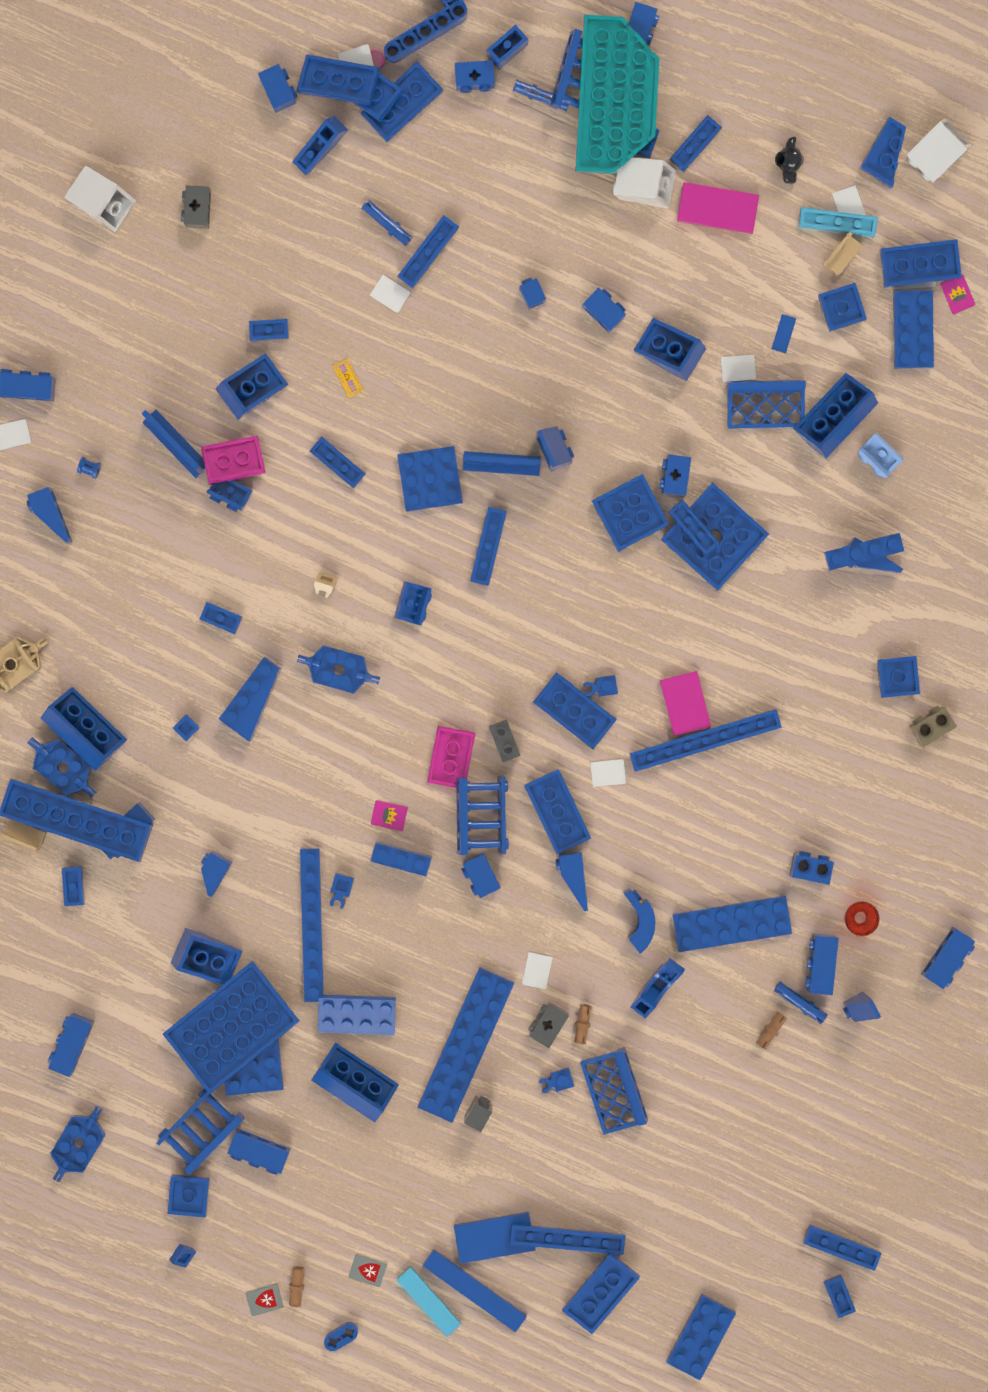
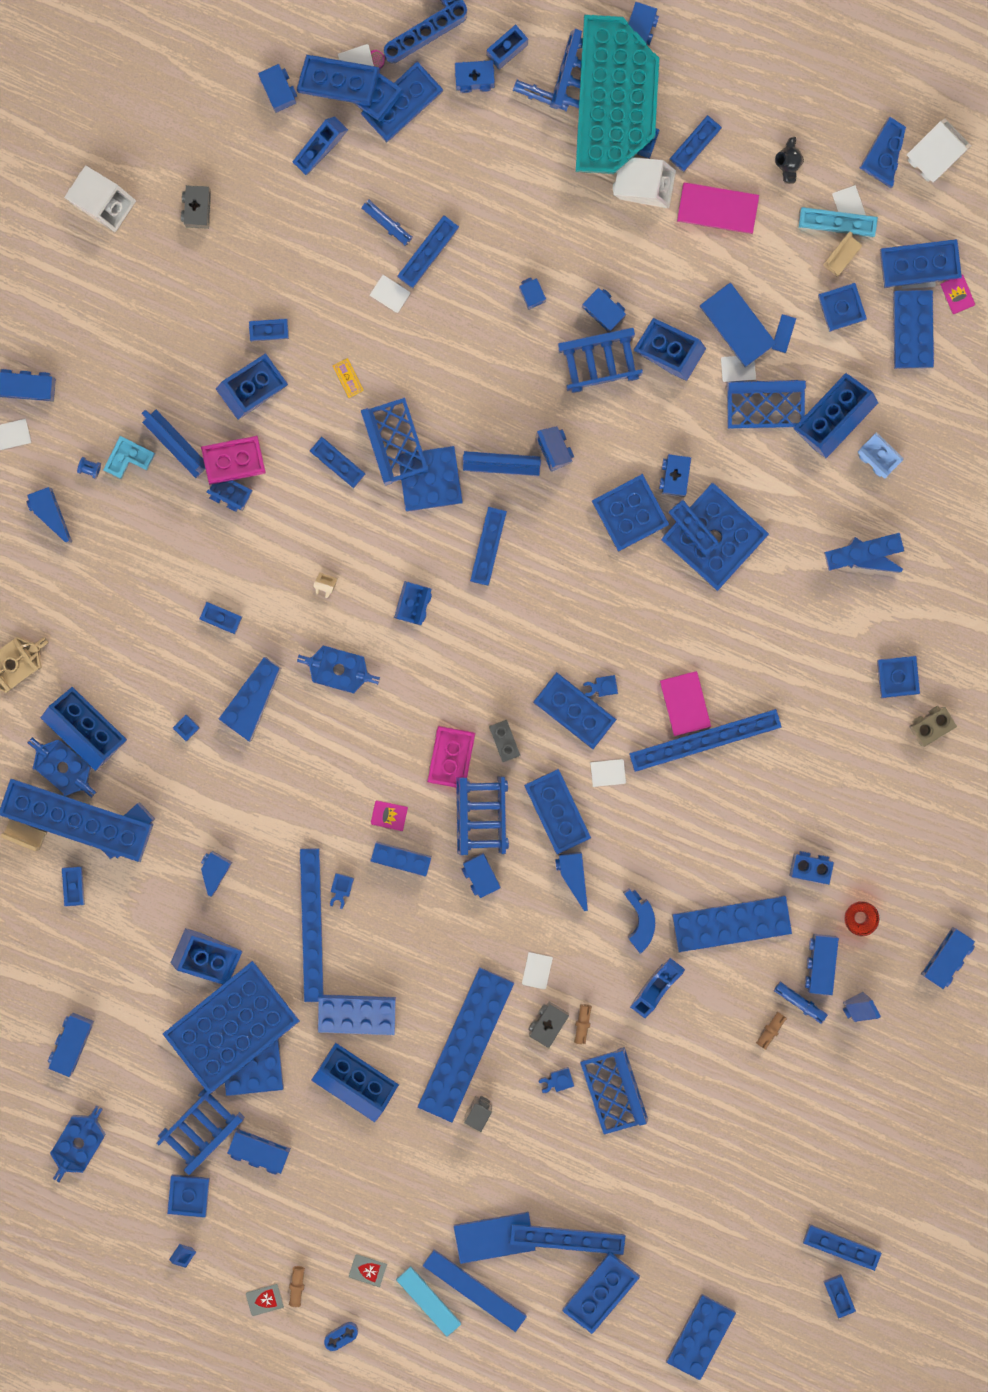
(126, 452): none -> medium azure plate
(378, 446): none -> blue fence
(605, 340): none -> blue fence
(737, 324): none -> blue tile

